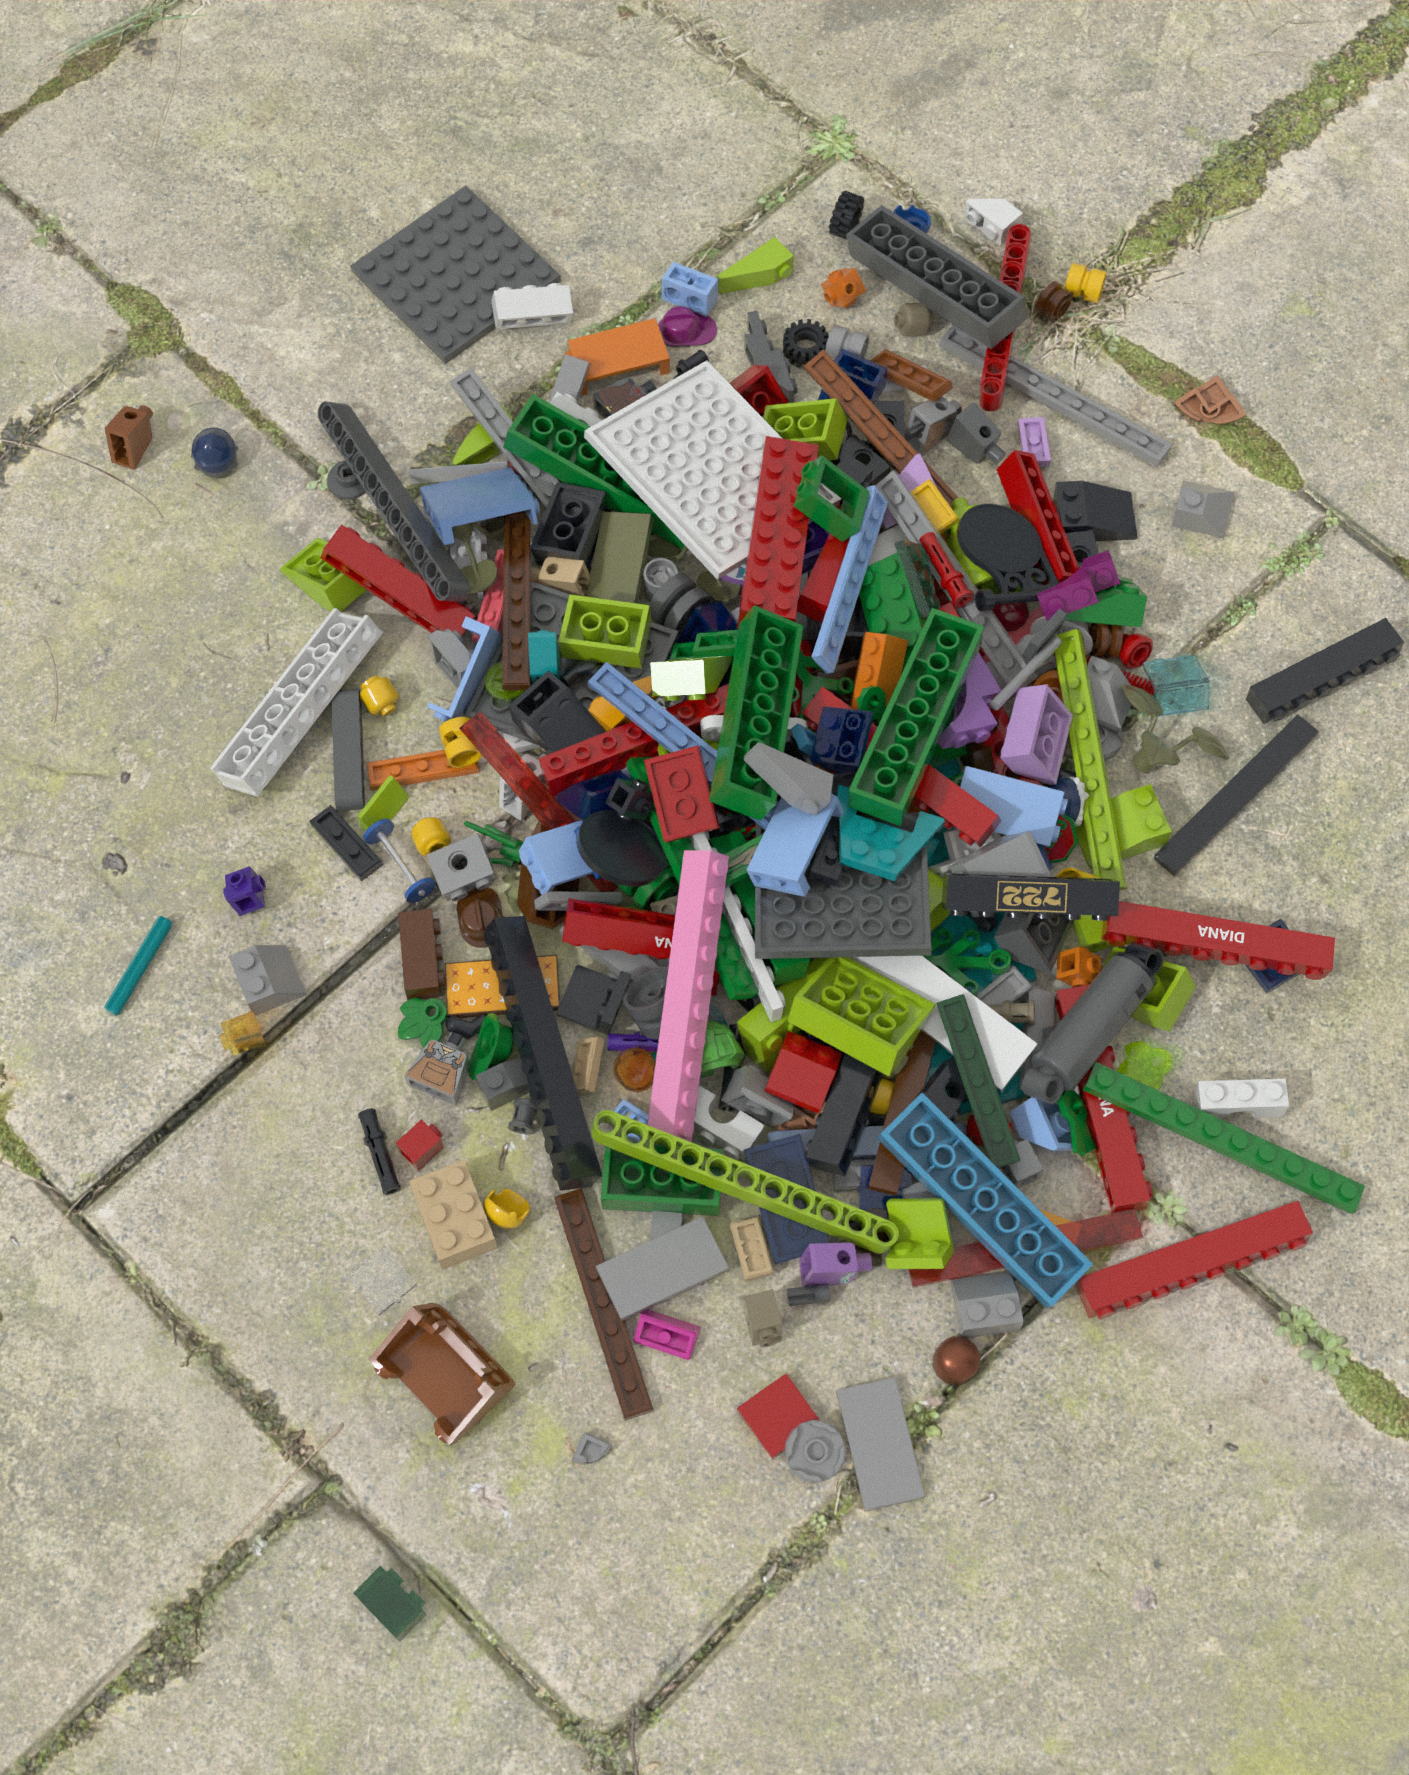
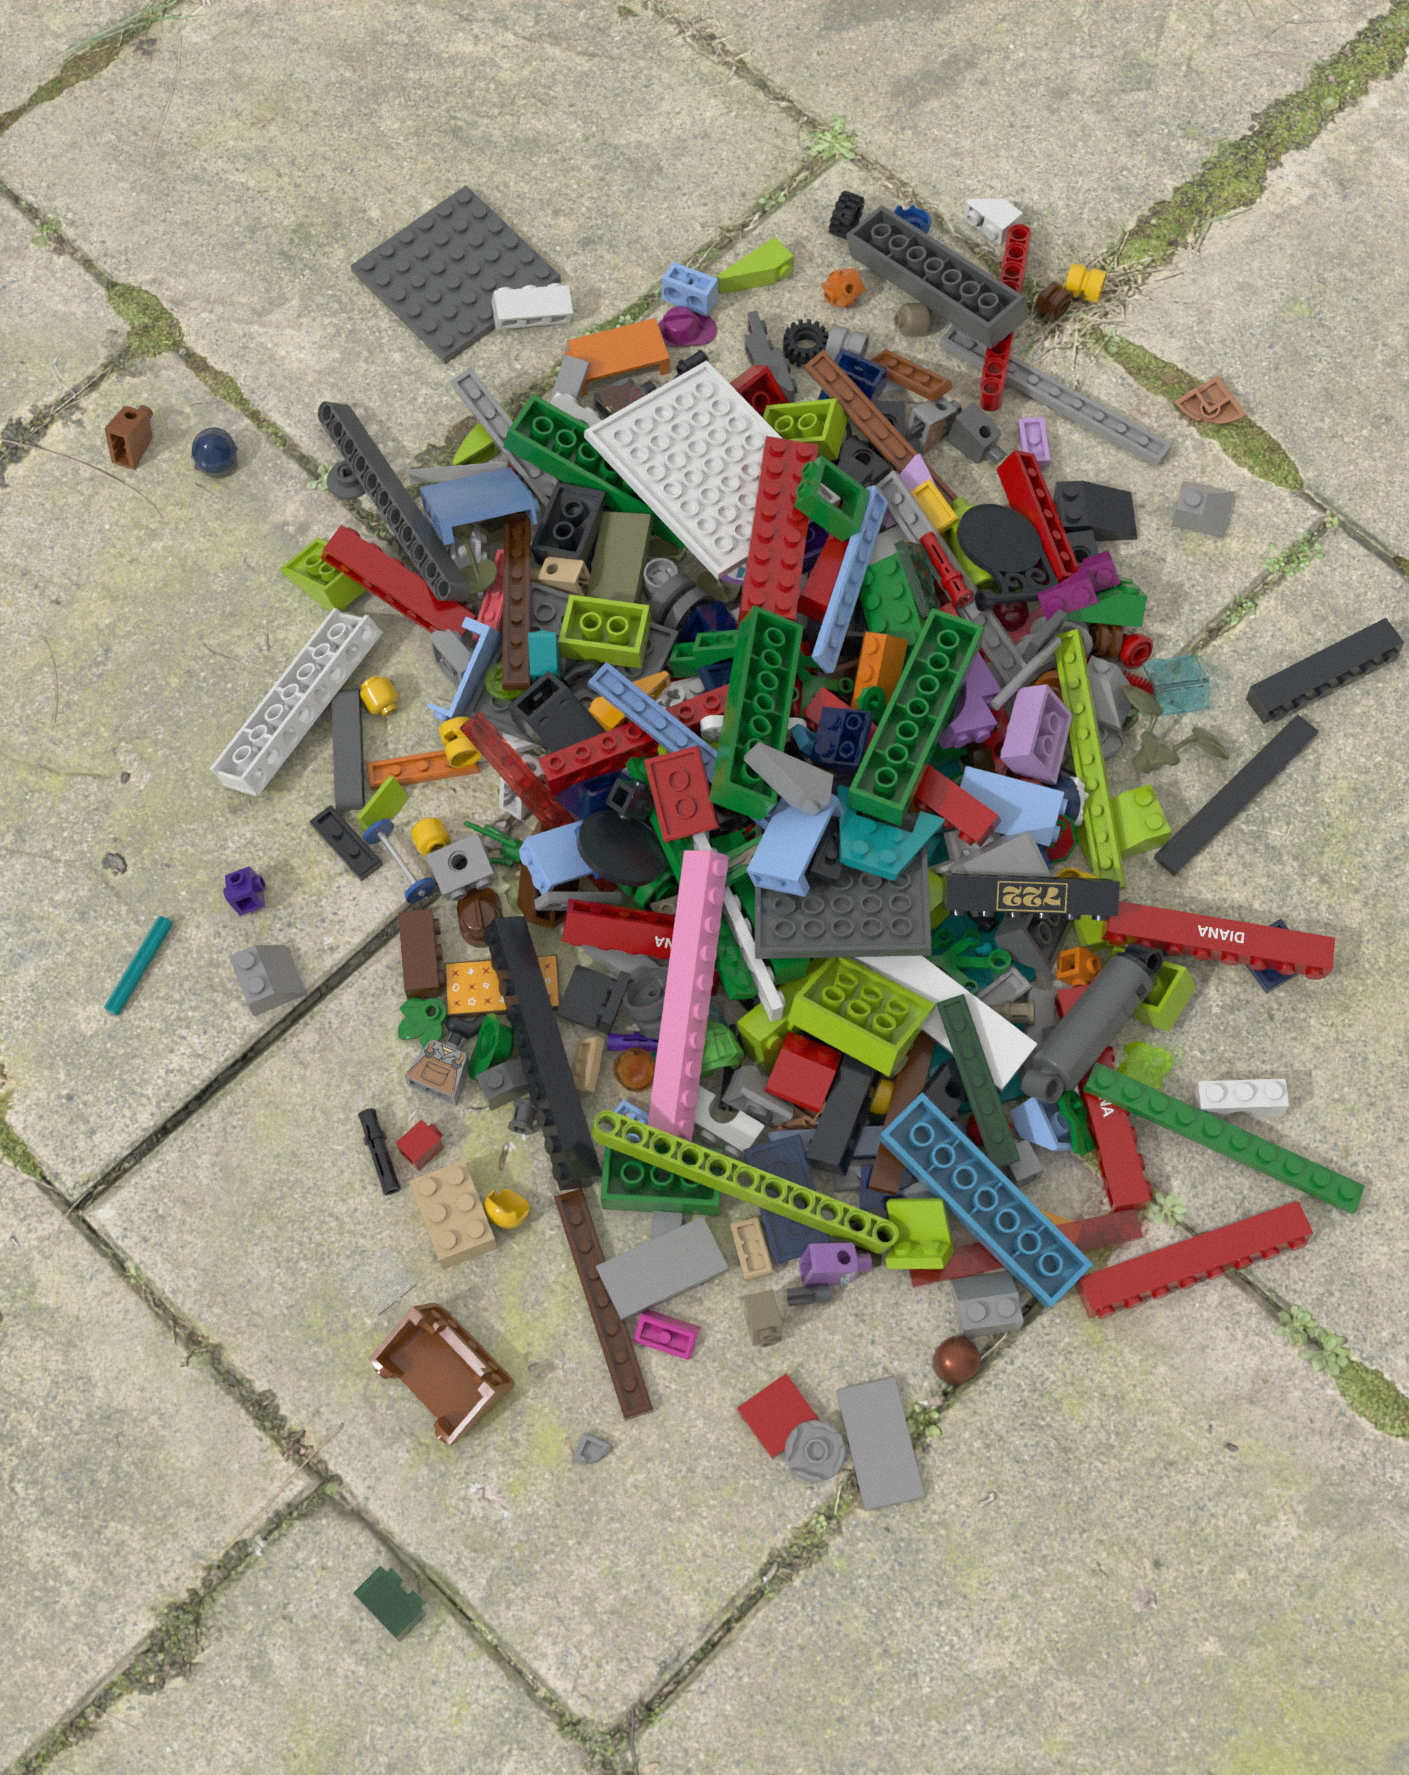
(242, 1025): clear yellow brick -> none
(688, 677): slope -> none

